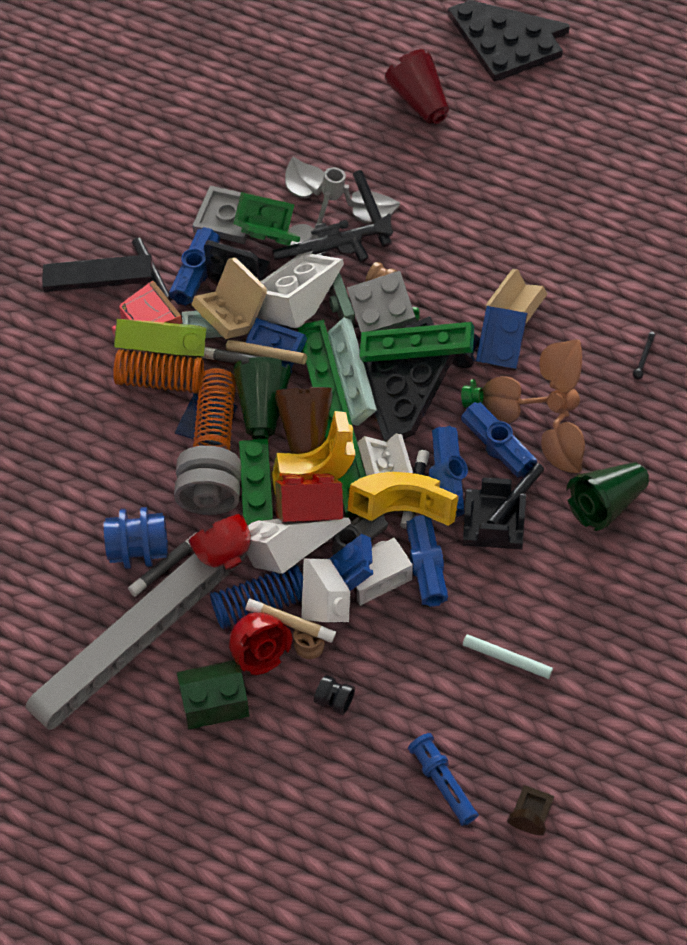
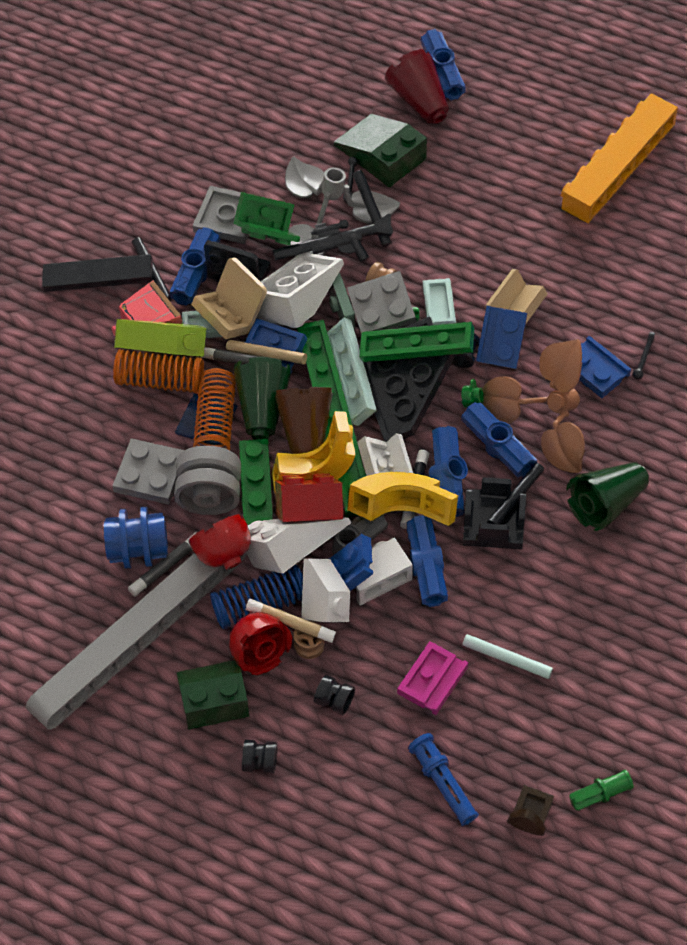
(147, 471): none -> light grey plate
(267, 756): none -> black wheel
(352, 161): none -> black hinge
(384, 147): none -> dark green slope
(432, 678): none -> dark pink plate
(439, 301): none -> light aqua tile
(445, 64): none -> blue piece
(507, 39): black wing -> none
(600, 368): none -> blue plate
(601, 790): none -> green axle
(618, 158): none -> light orange brick

